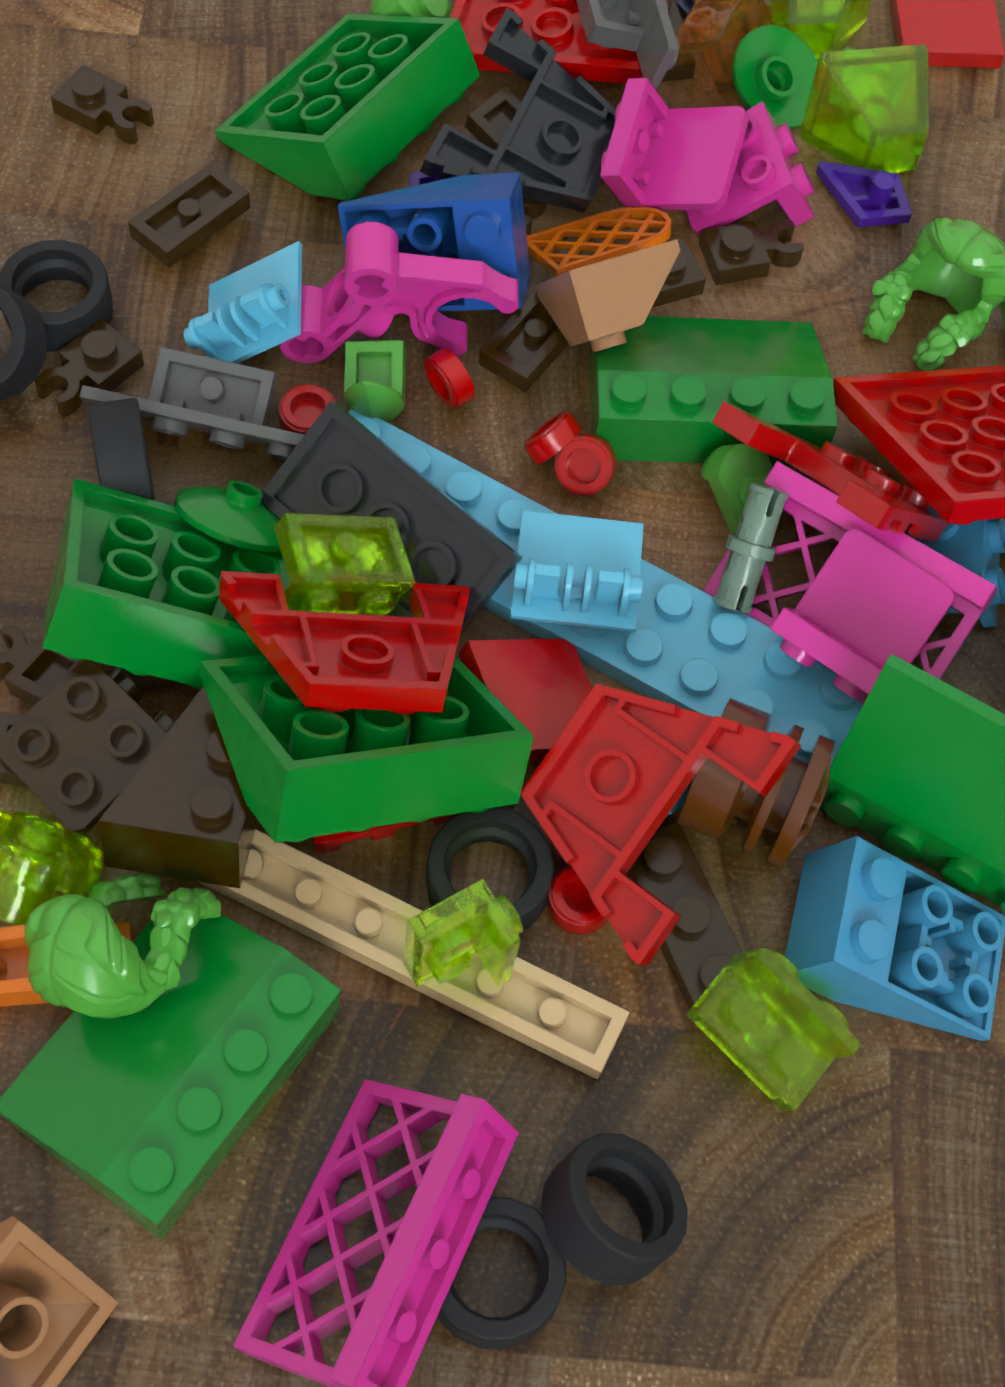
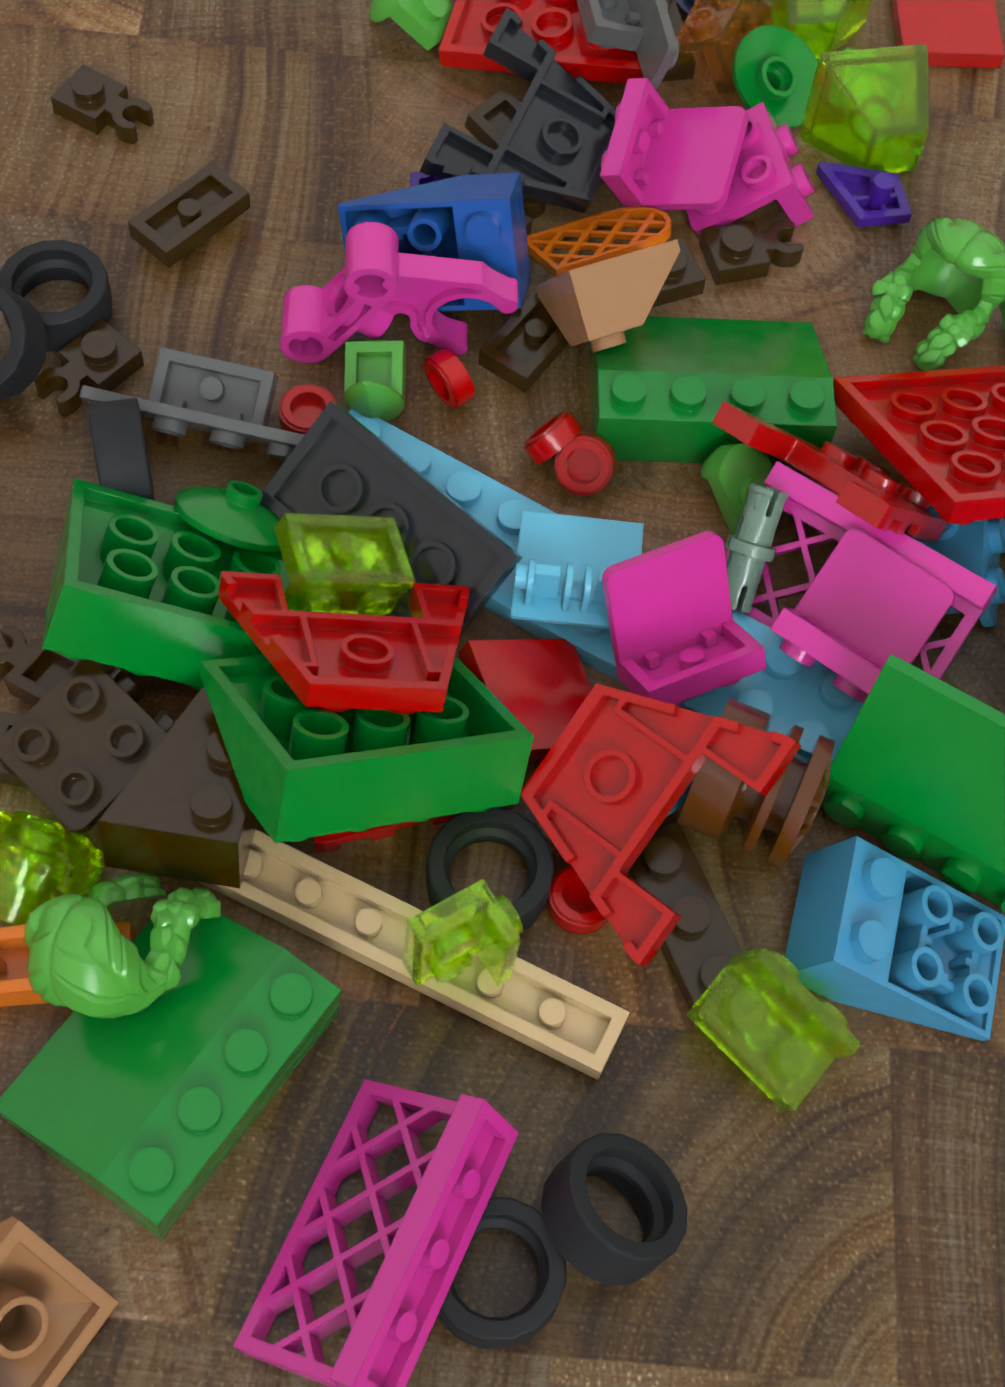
(251, 309): medium azure hinge -> none
(353, 101): green slope -> none
(676, 622): none -> dark pink bracket

